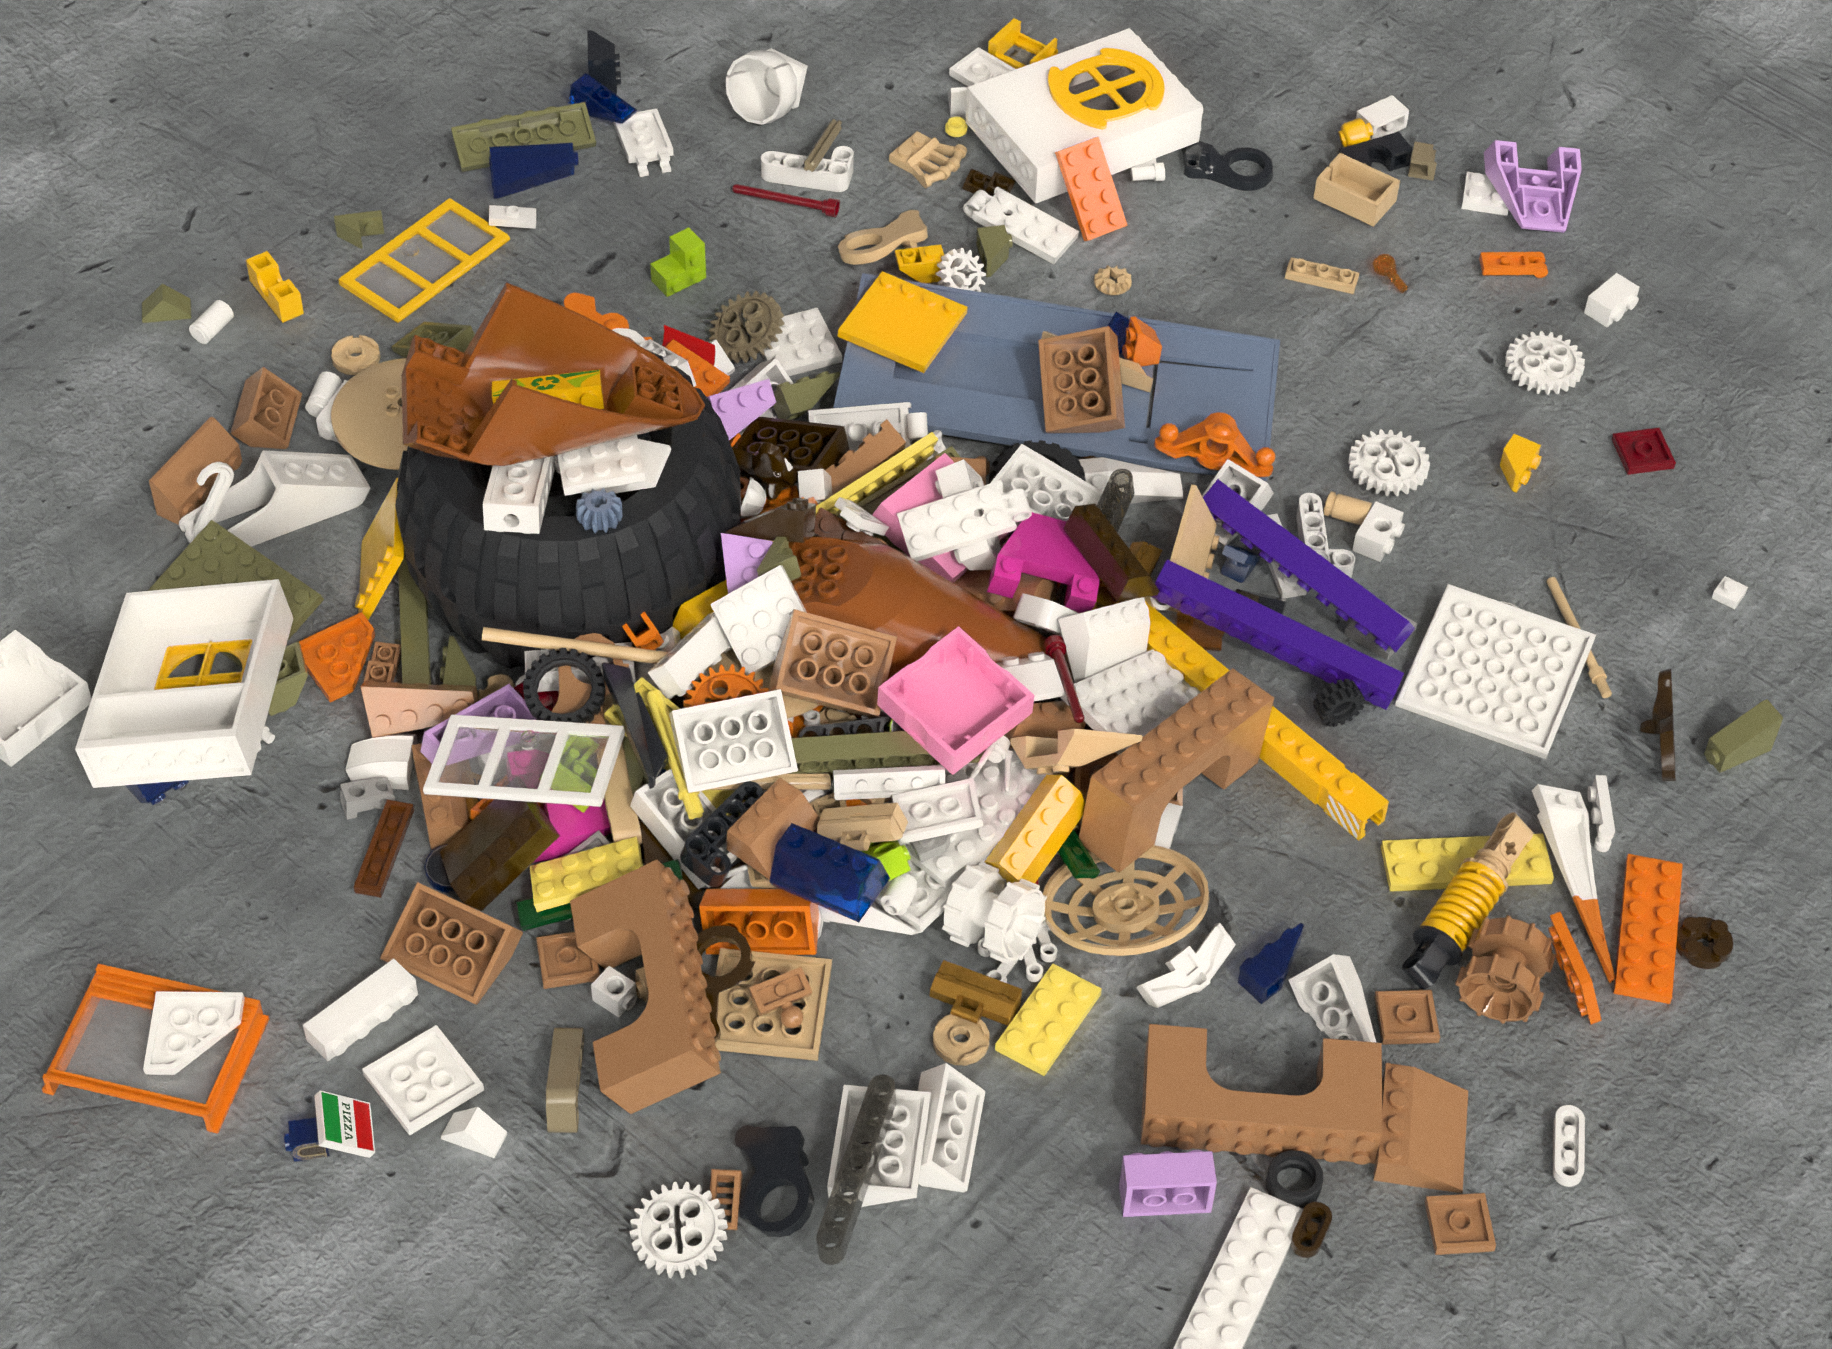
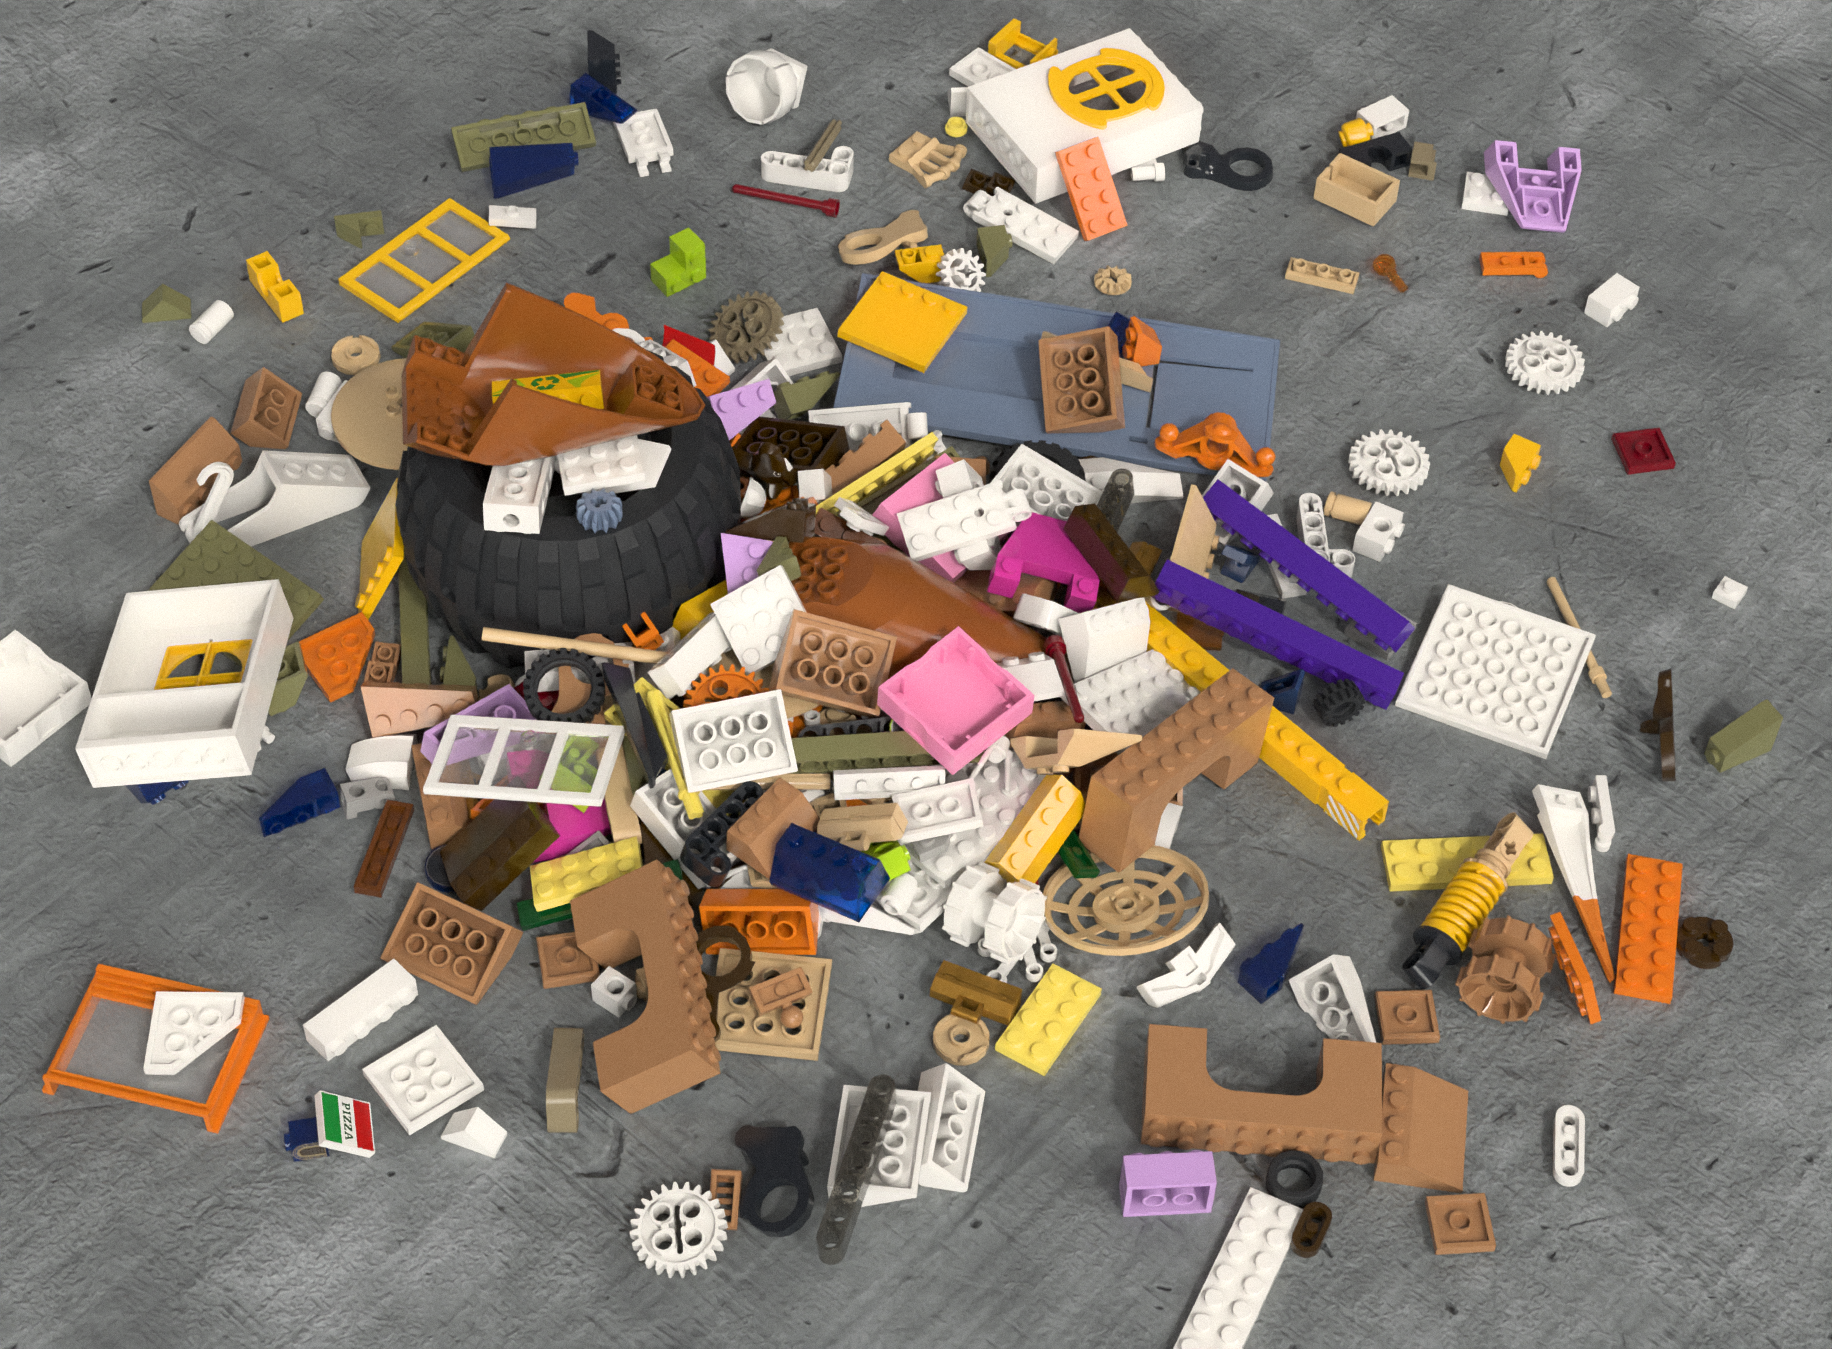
(304, 800): none -> clear blue slope
(1285, 690): none -> dark blue slope

